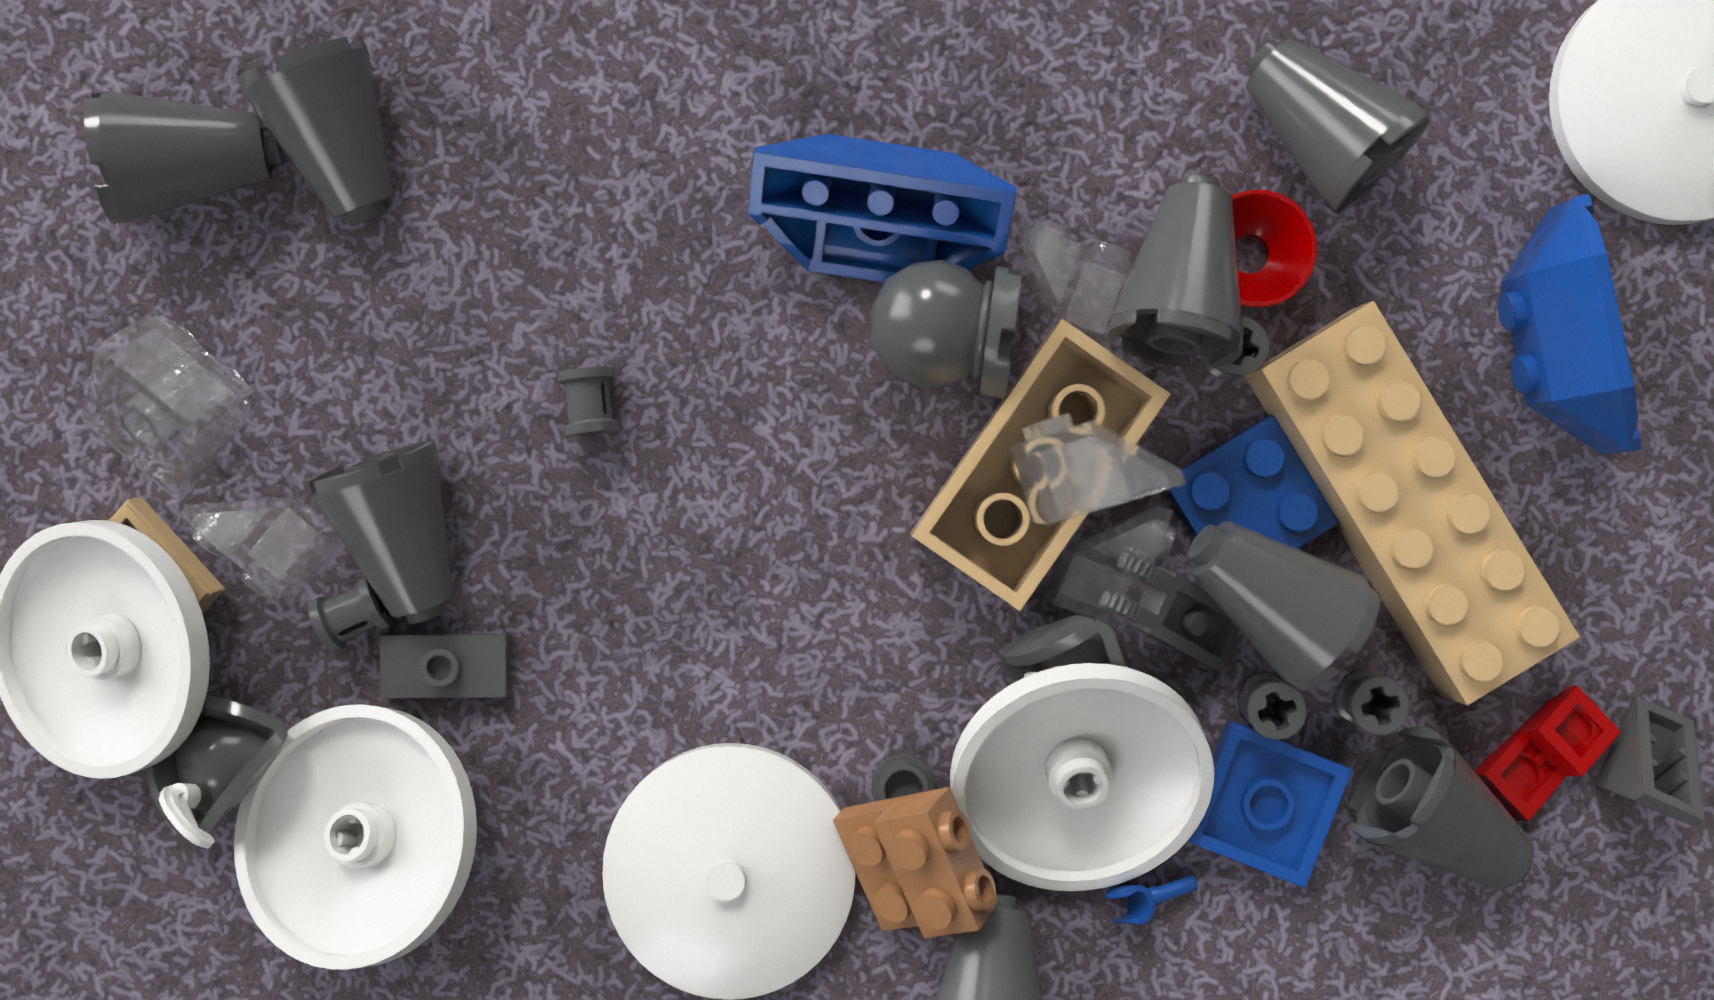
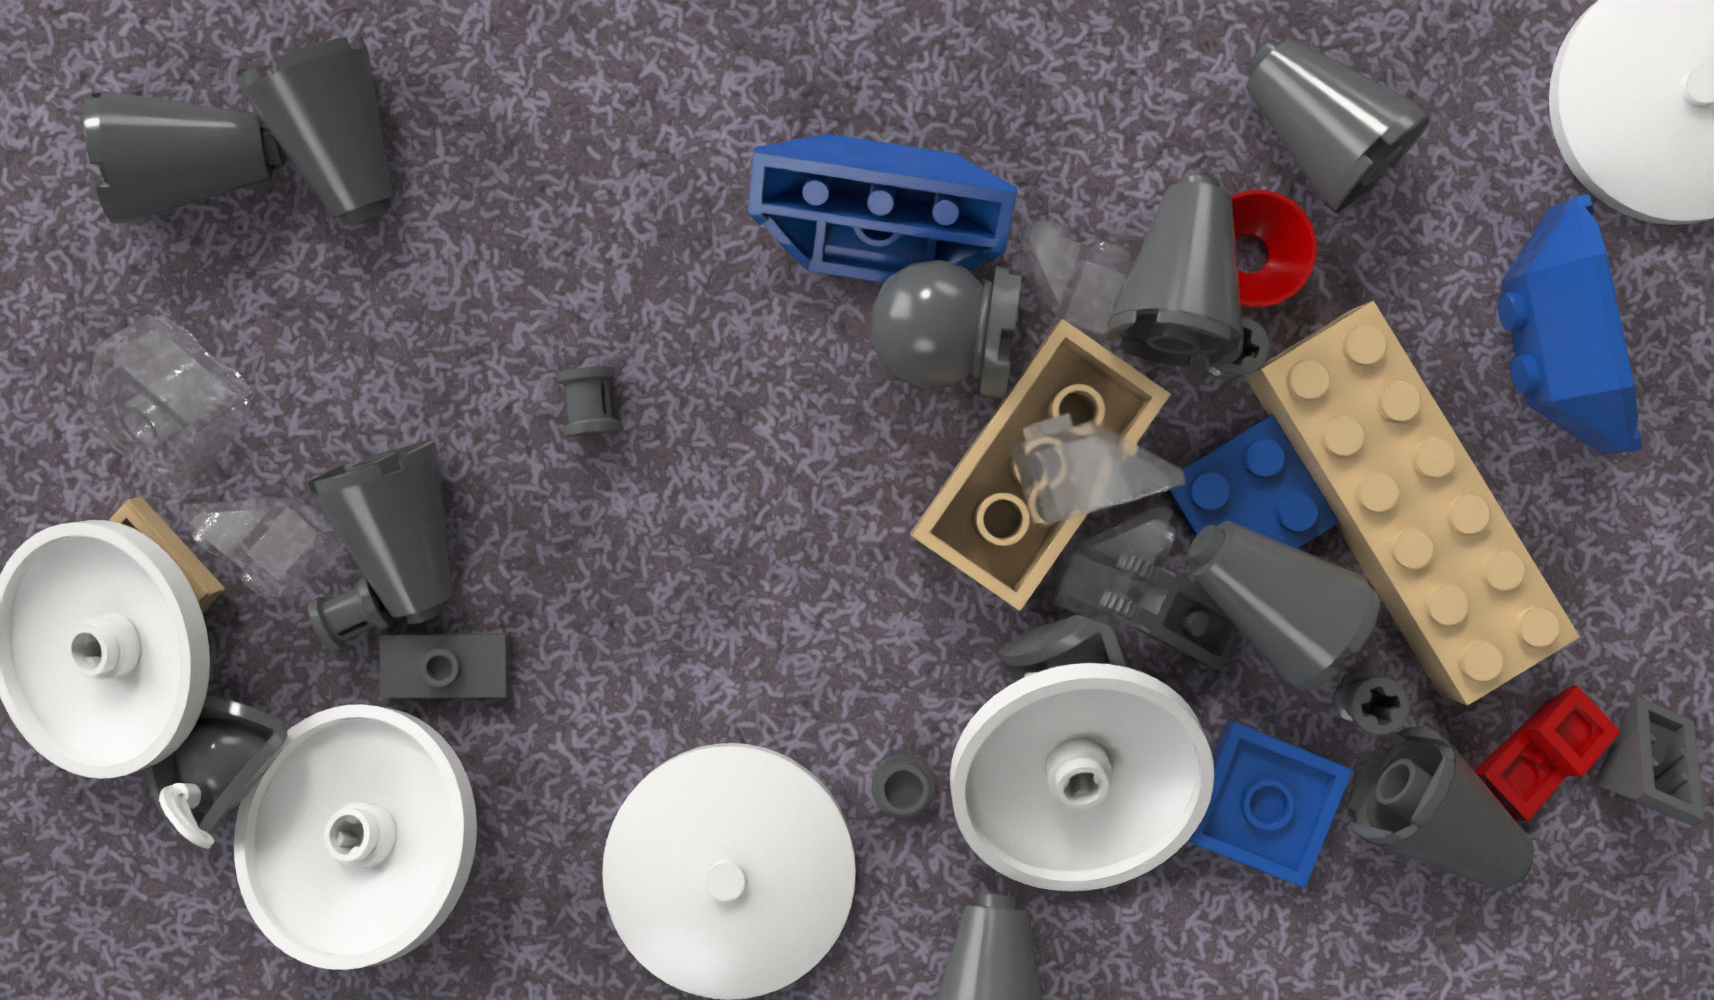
(918, 863): medium nougat plate -> none
(1143, 899): blue hand -> none
(1290, 709): dark grey bush -> none

